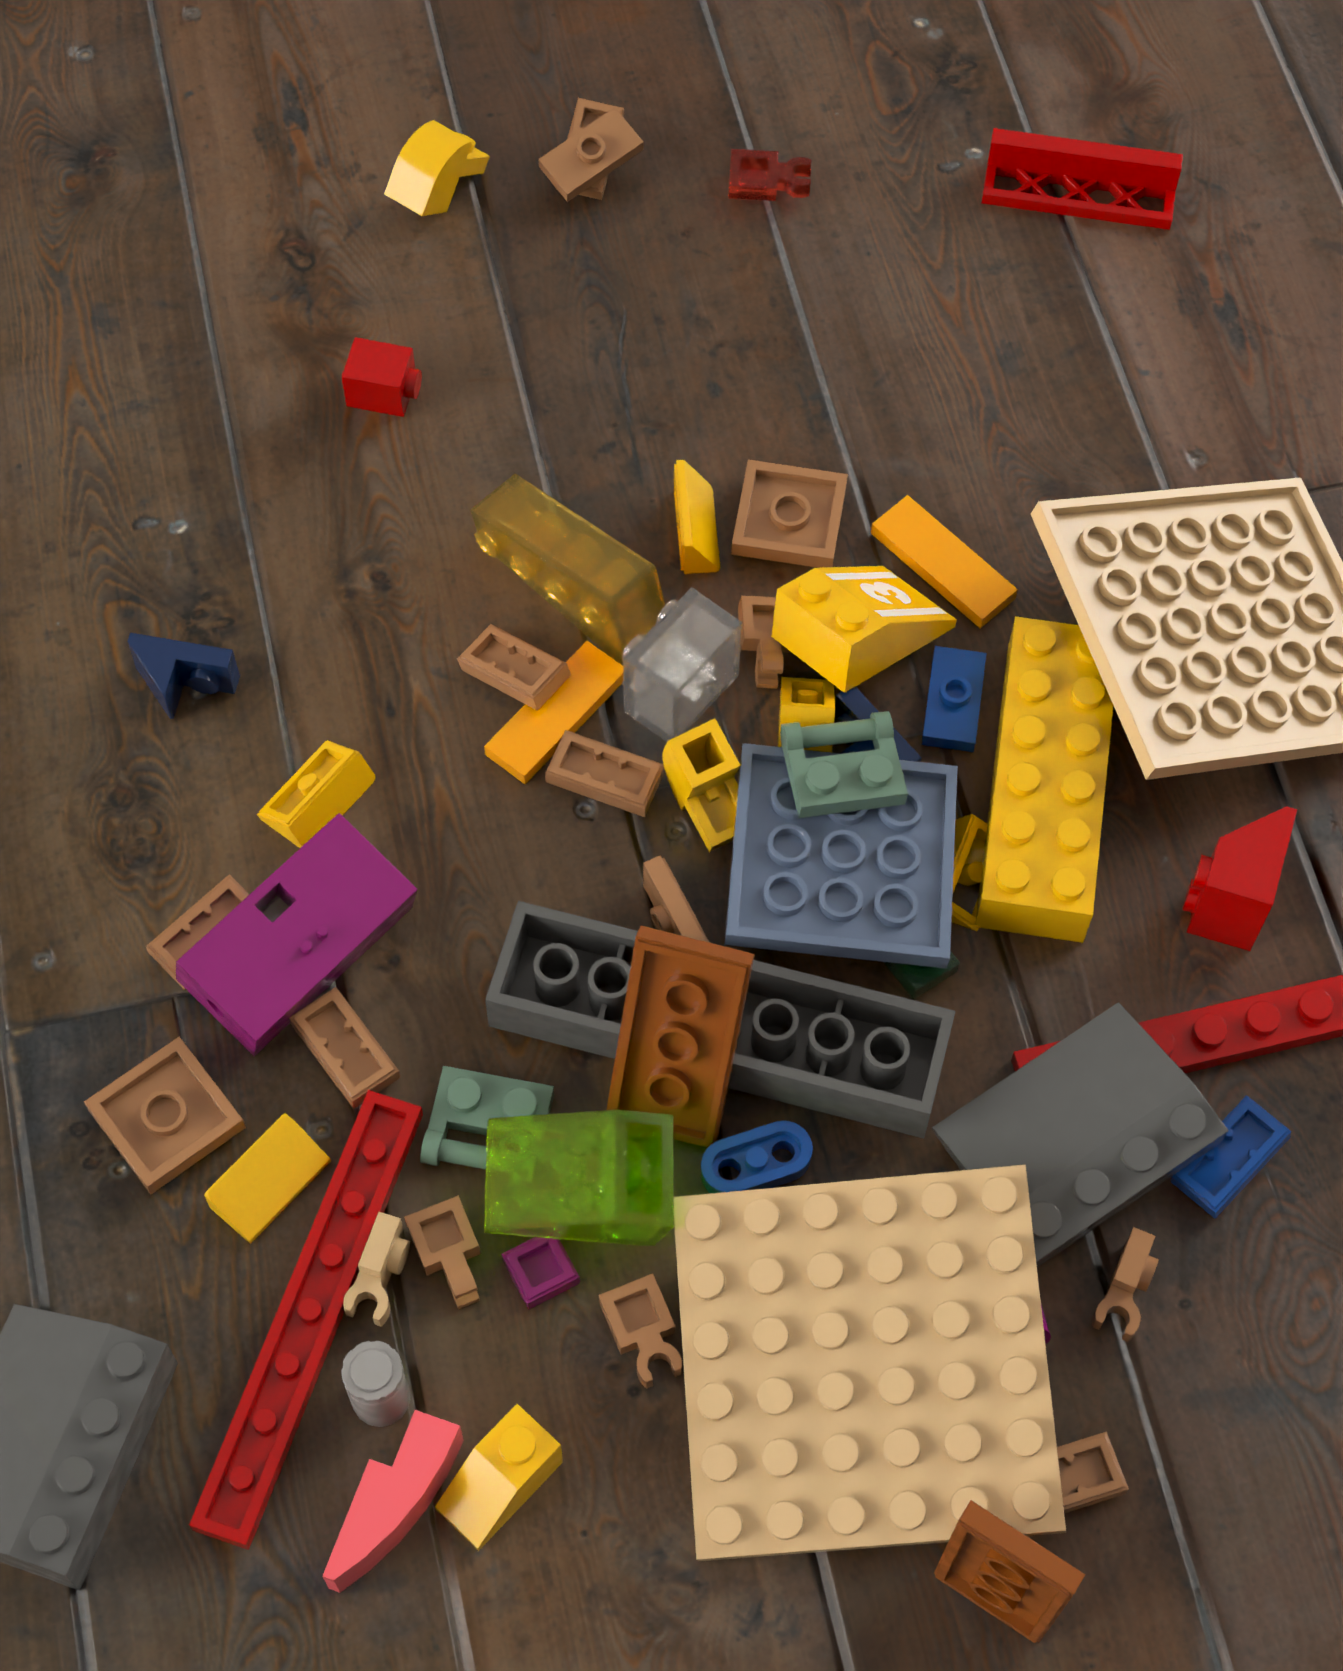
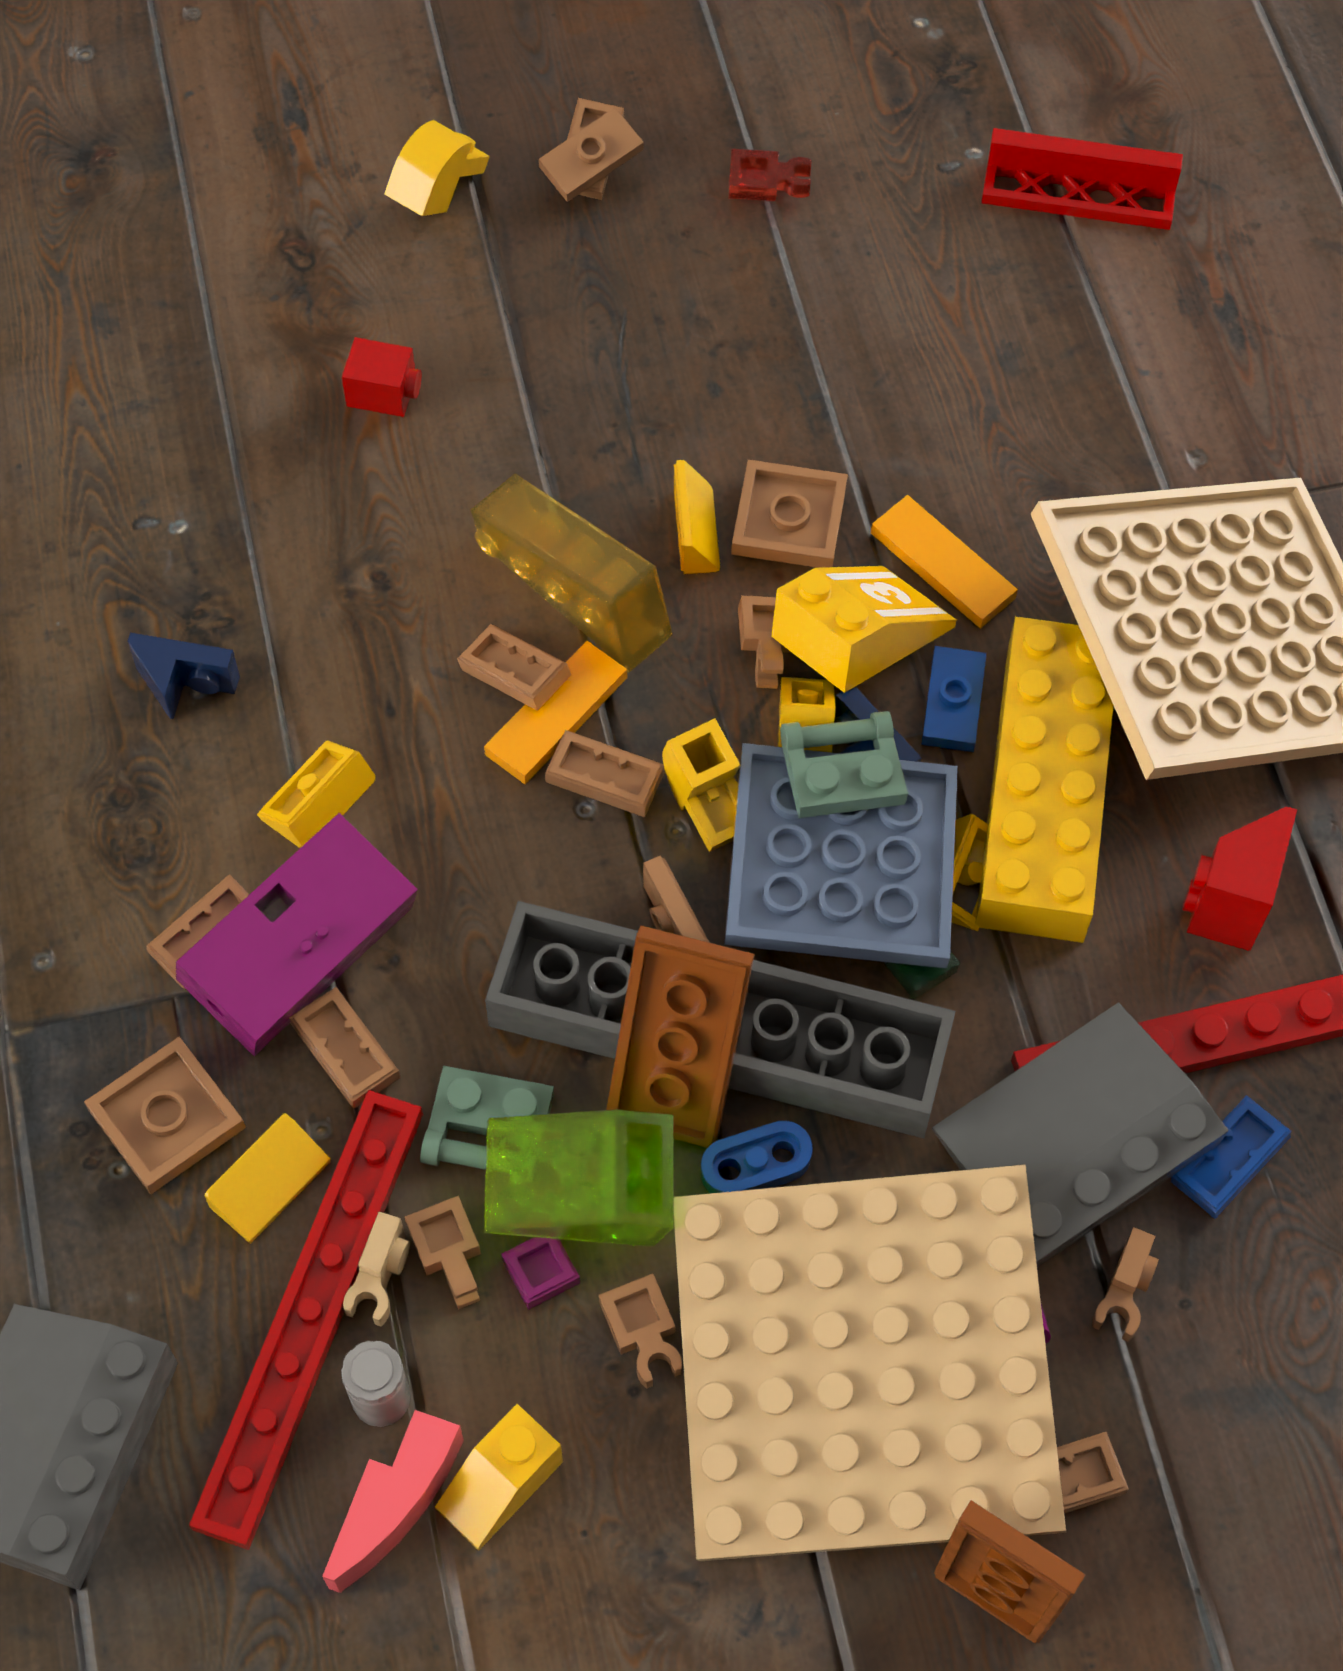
(681, 664): clear brick -> none

